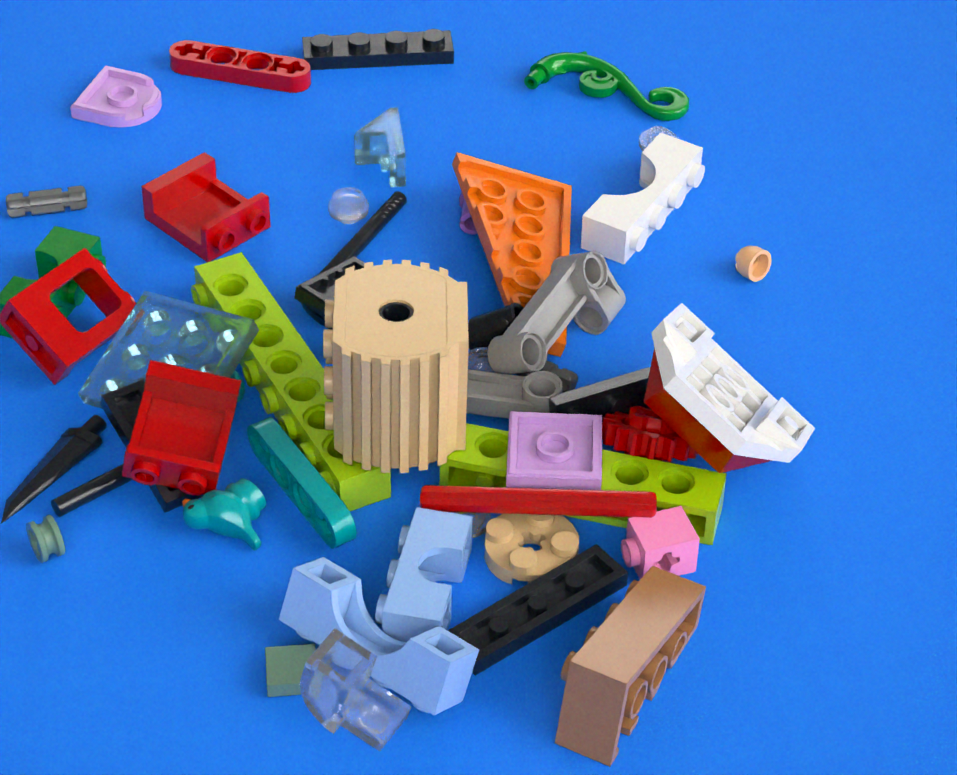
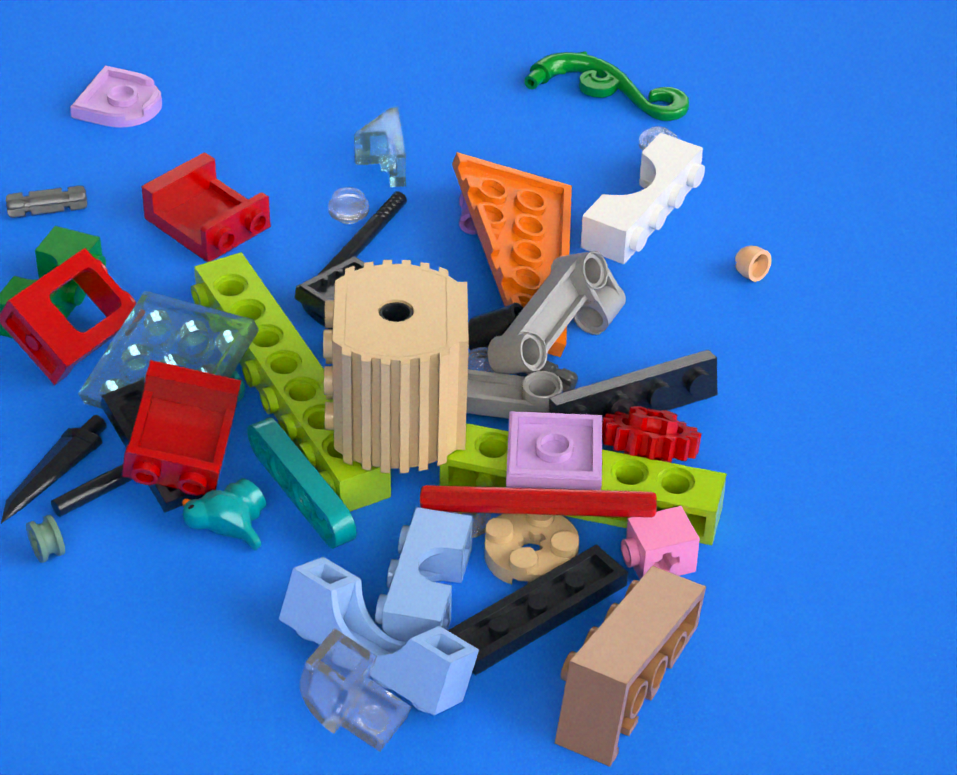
(276, 71): red beam -> none
(285, 668): sand green tile -> none
(378, 50): black plate -> none
(716, 400): white piece -> none

